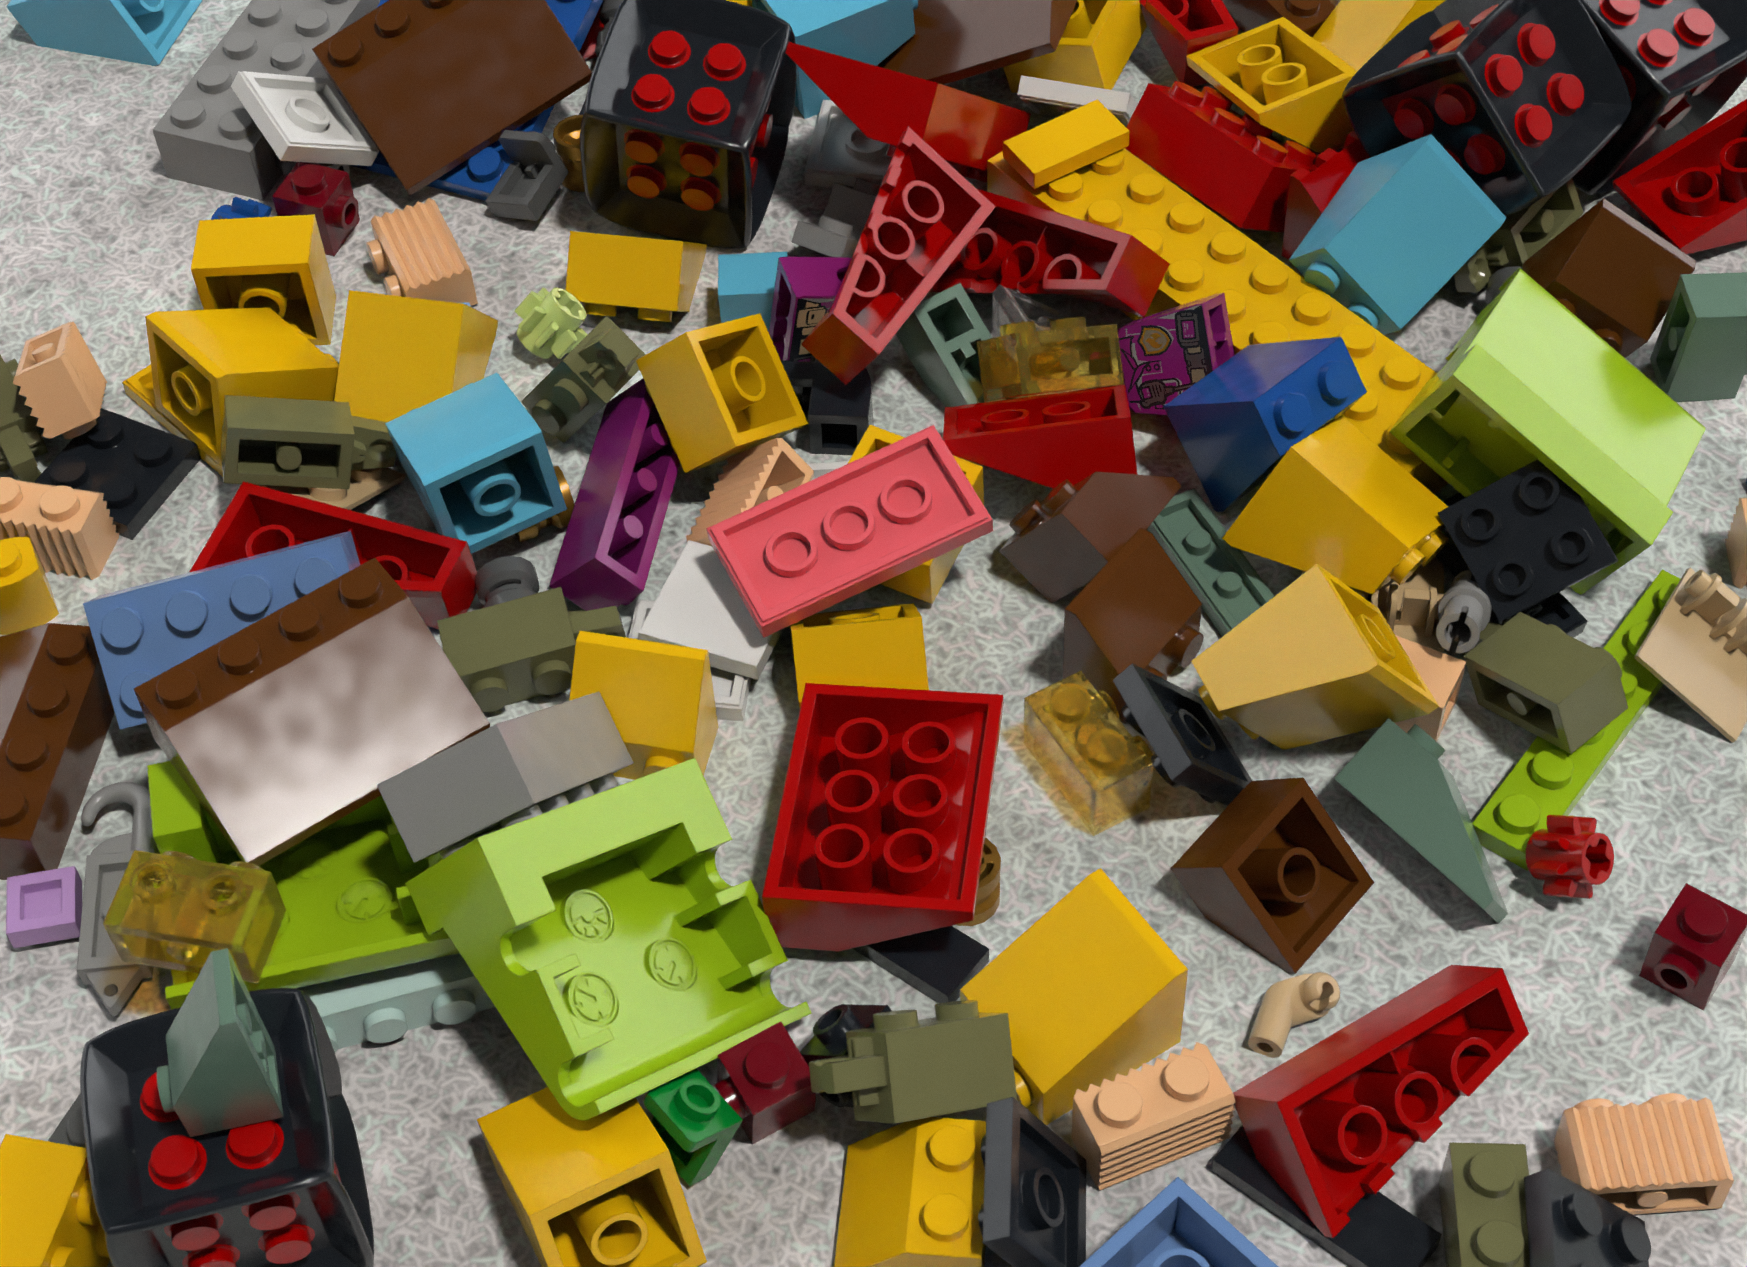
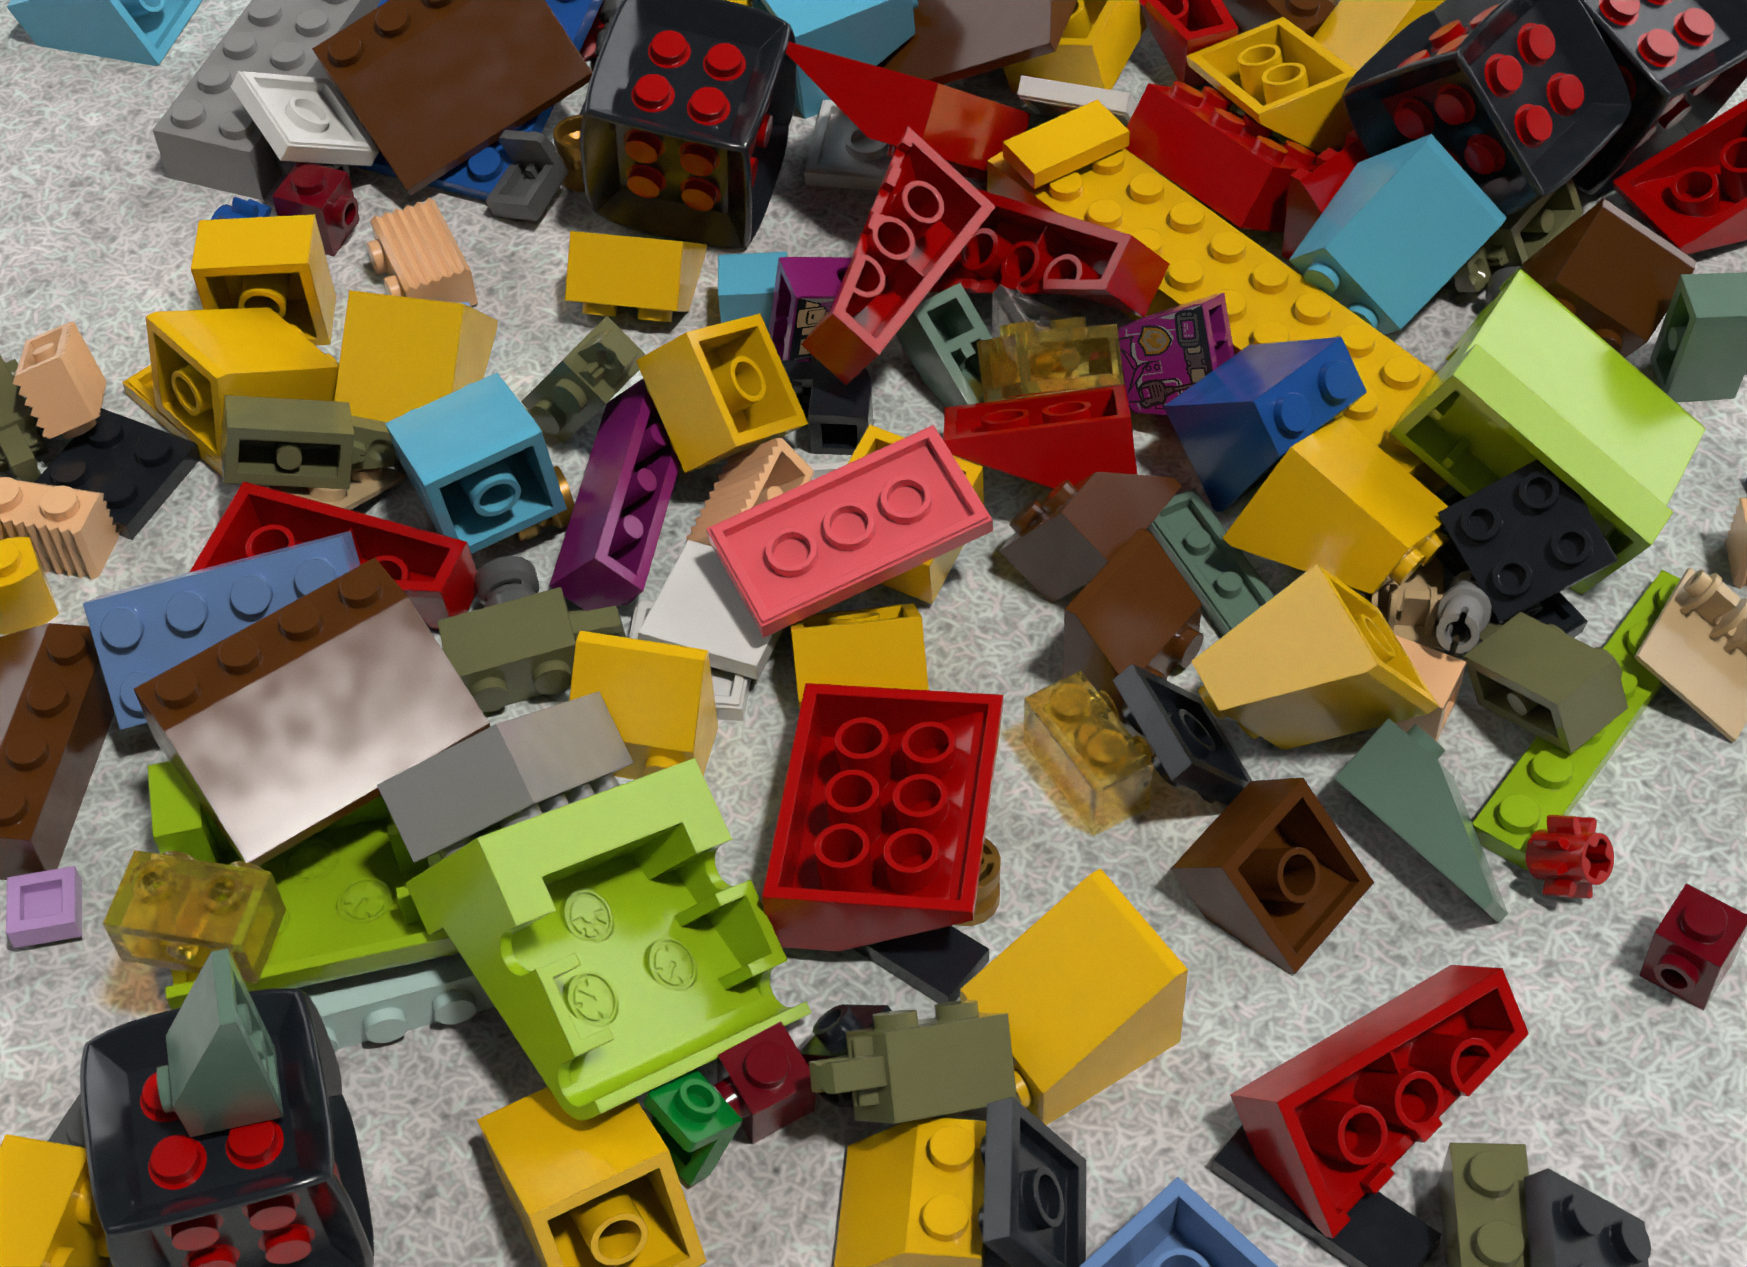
(97, 957): light grey plate -> none
(551, 322): yellowish green gear -> none
(842, 220): light grey slope -> none
(1152, 1116): light nougat brick -> none
(1289, 1005): tan arm -> none
(1646, 1154): light nougat brick -> none

